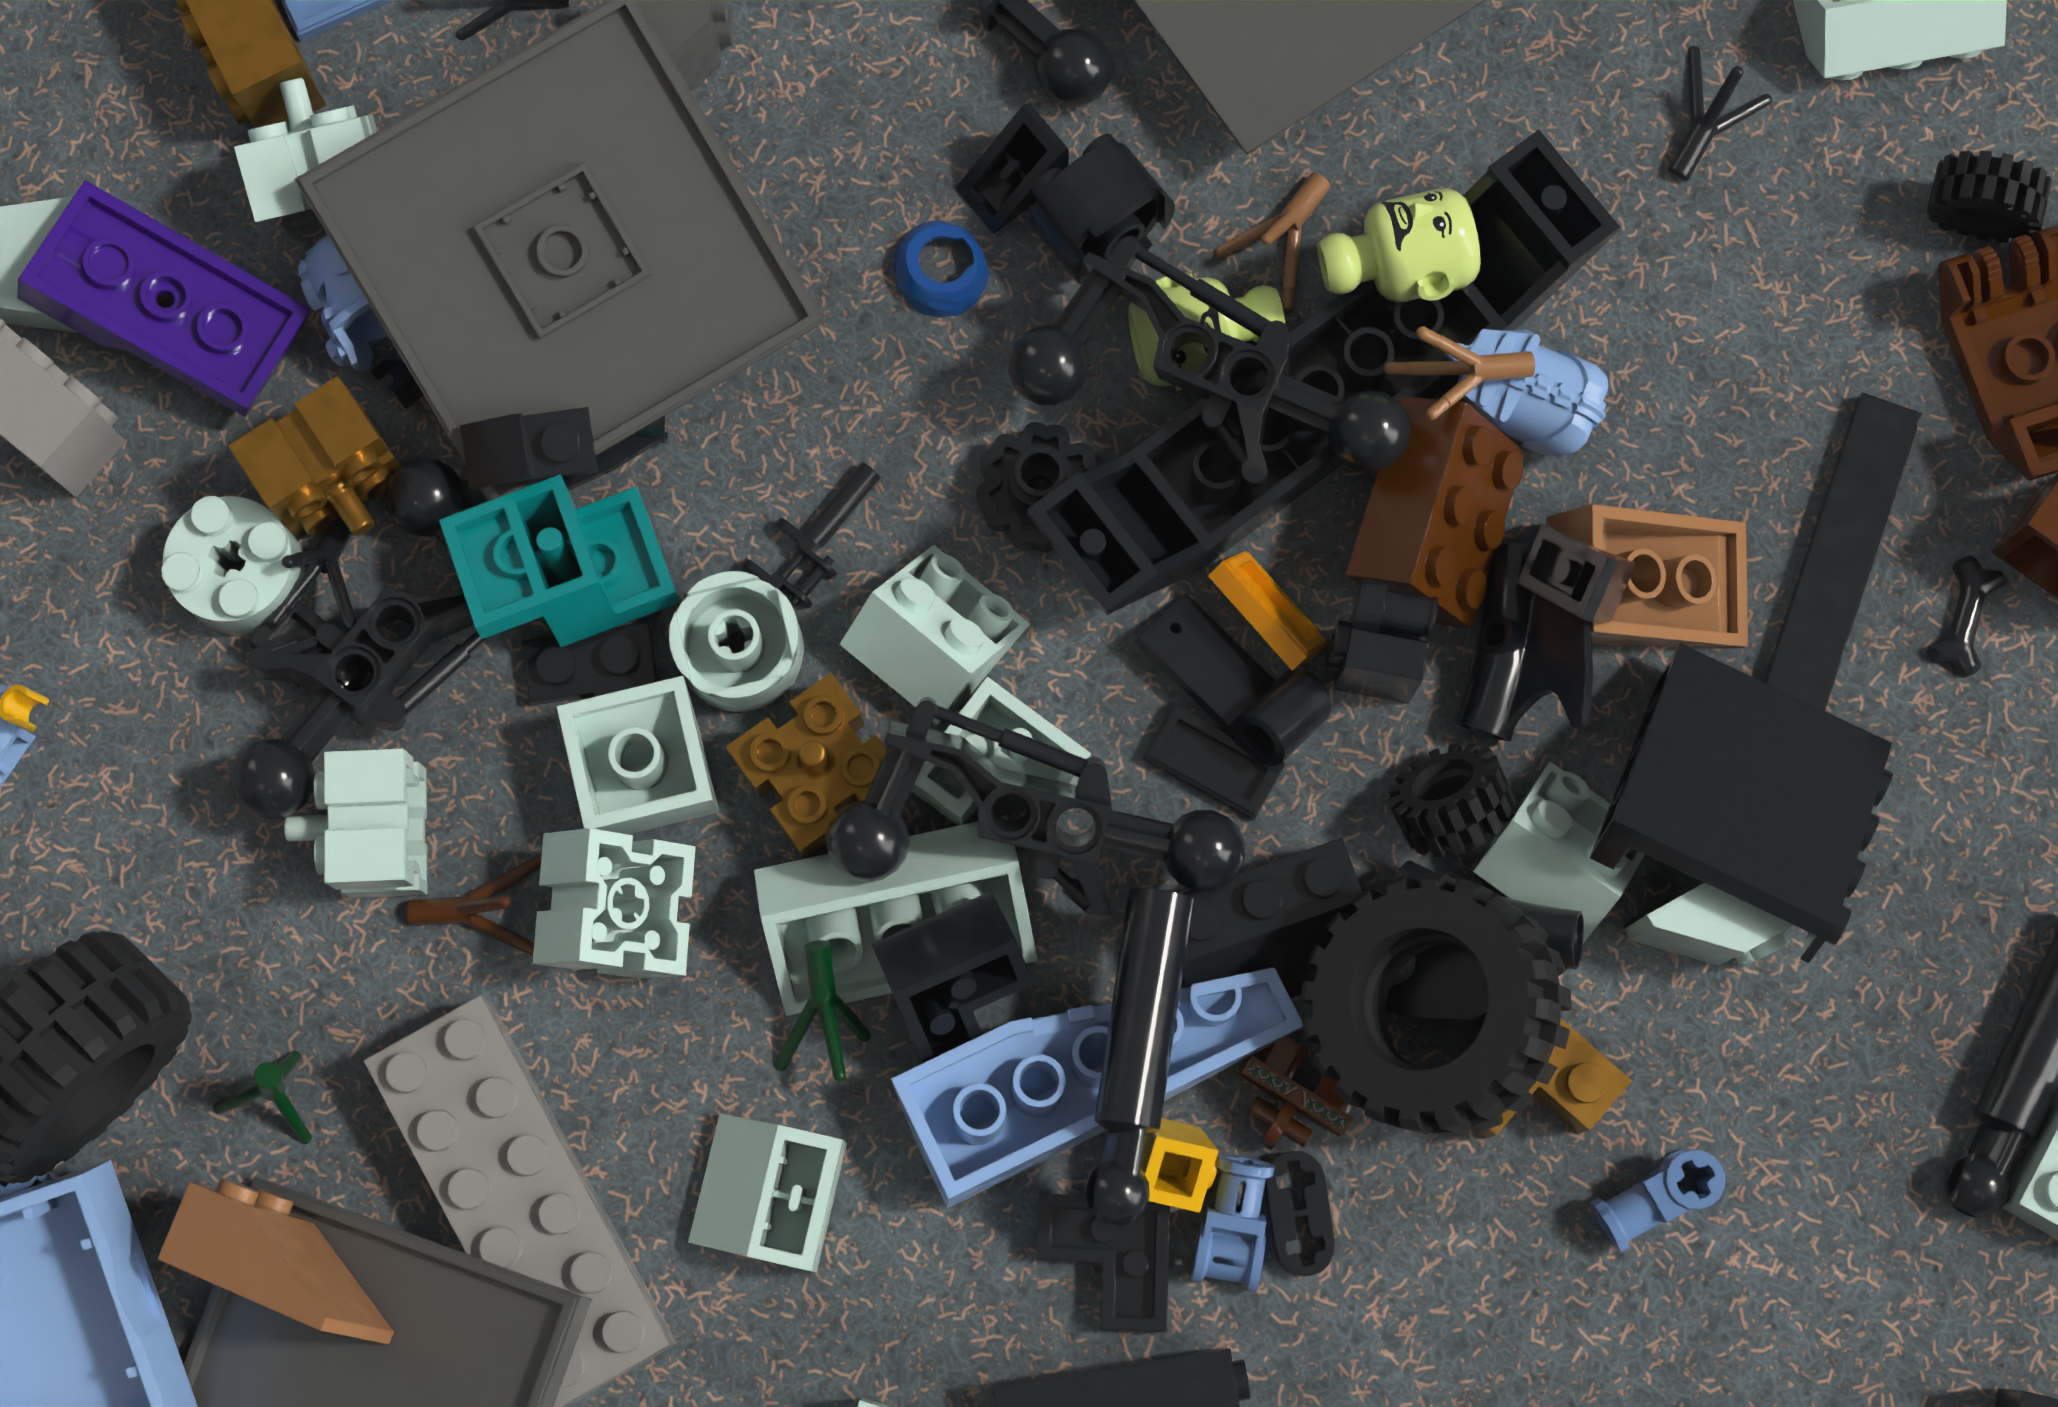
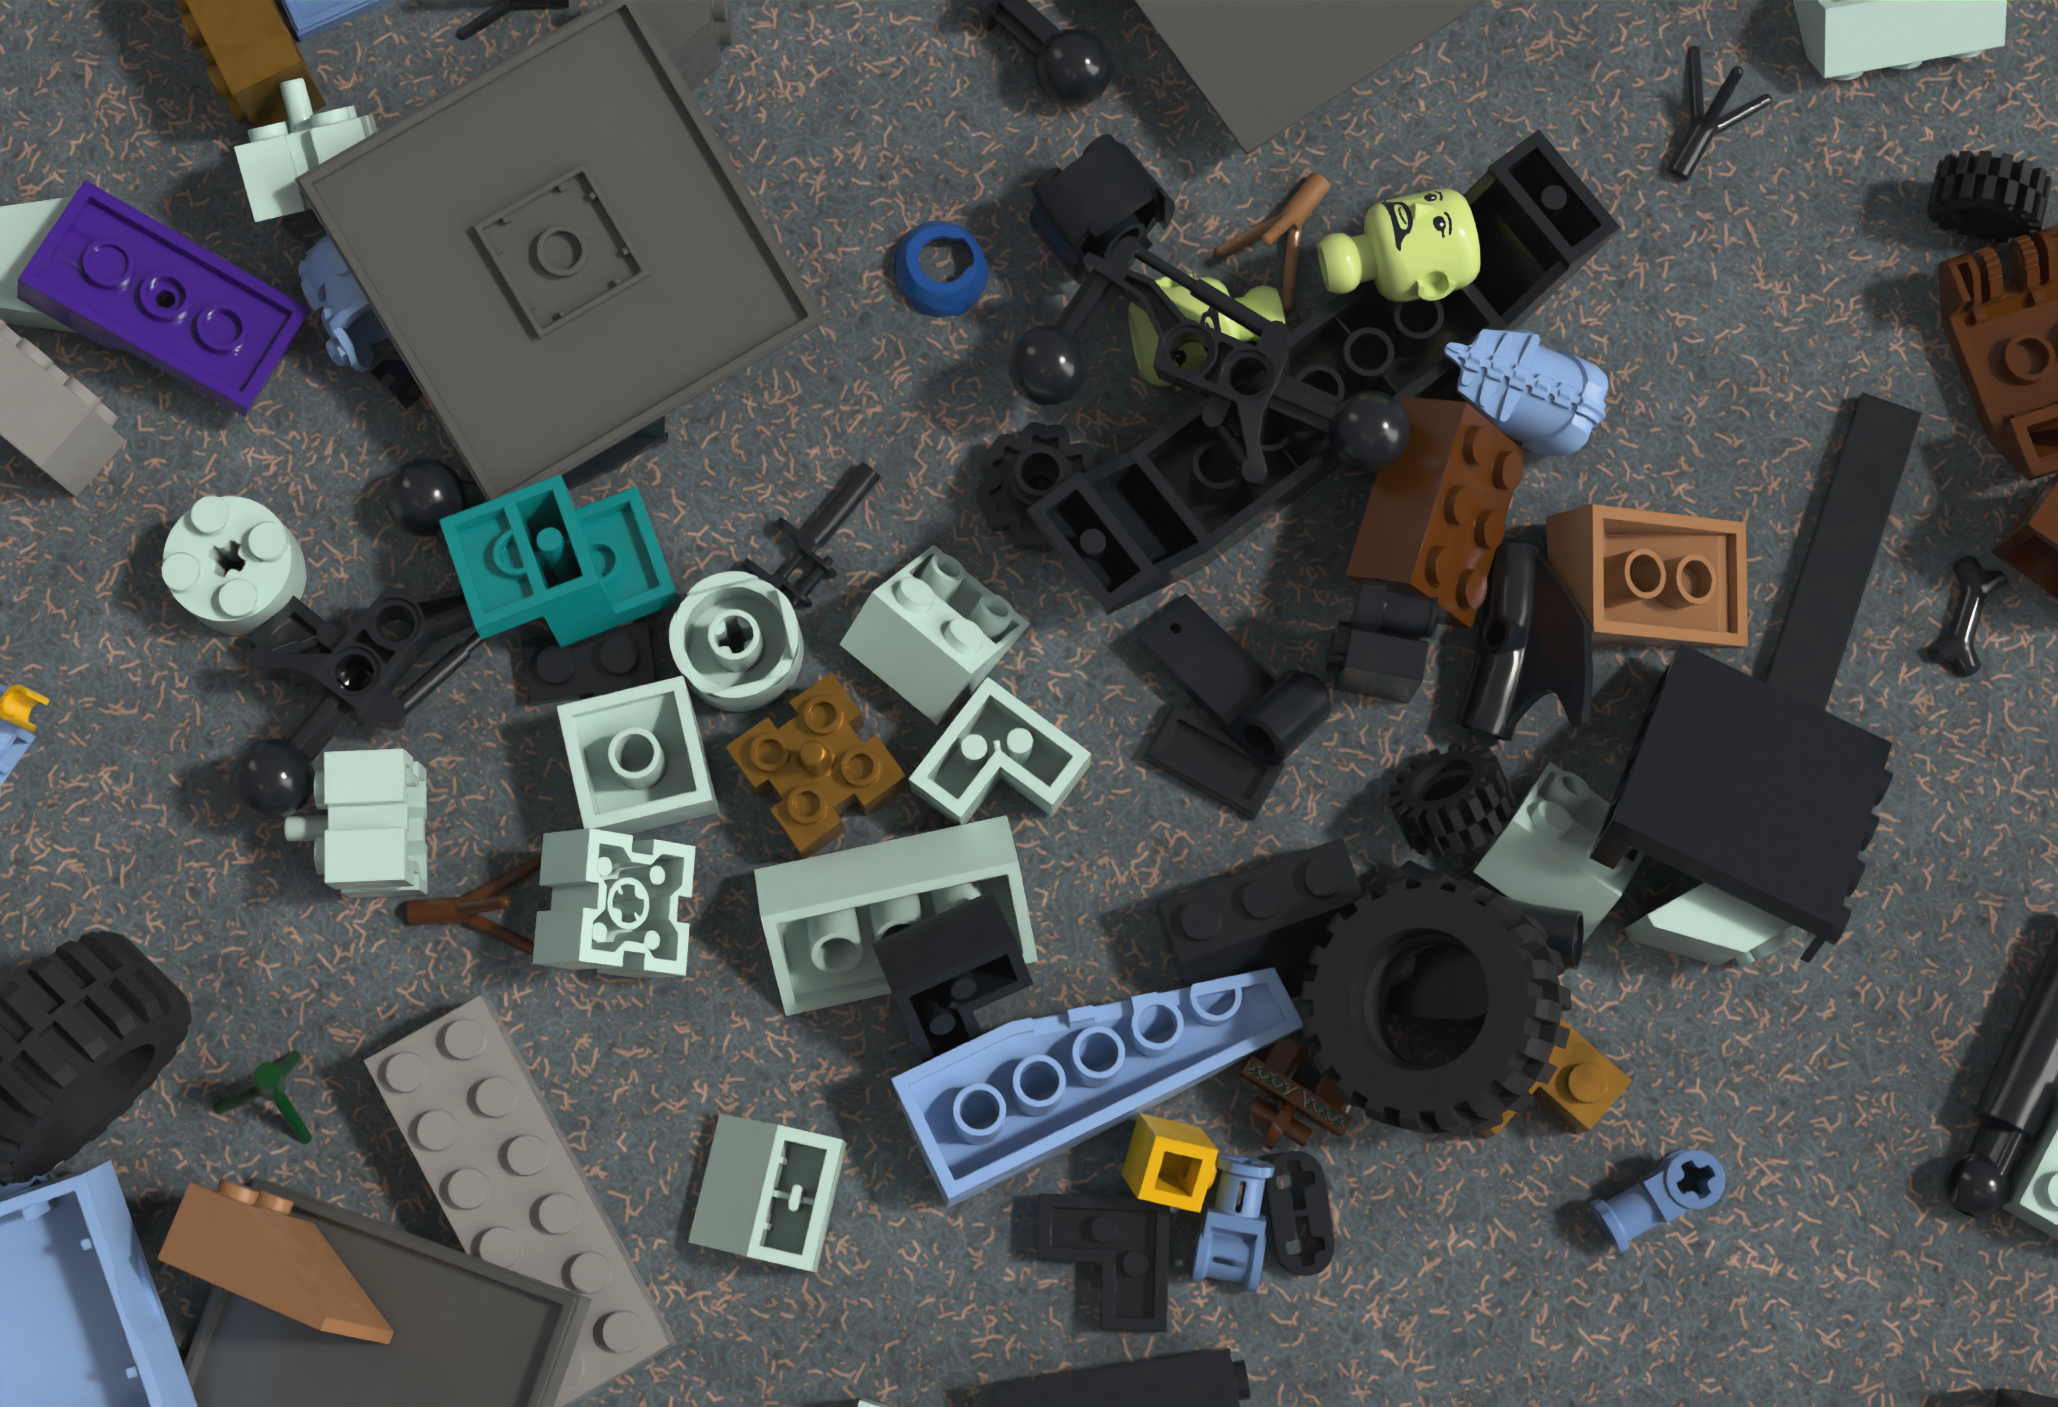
(318, 462): pearl gold brick -> none
(320, 560): black plant -> none
(528, 447): black slope -> none
(822, 997): dark green plant -> none
(873, 841): black piece -> none
(1004, 175): black slope -> none
(1138, 1049): black piece -> none
(1268, 609): light orange tile -> none
(1475, 366): medium nougat plant -> none
(1576, 575): black slope -> none

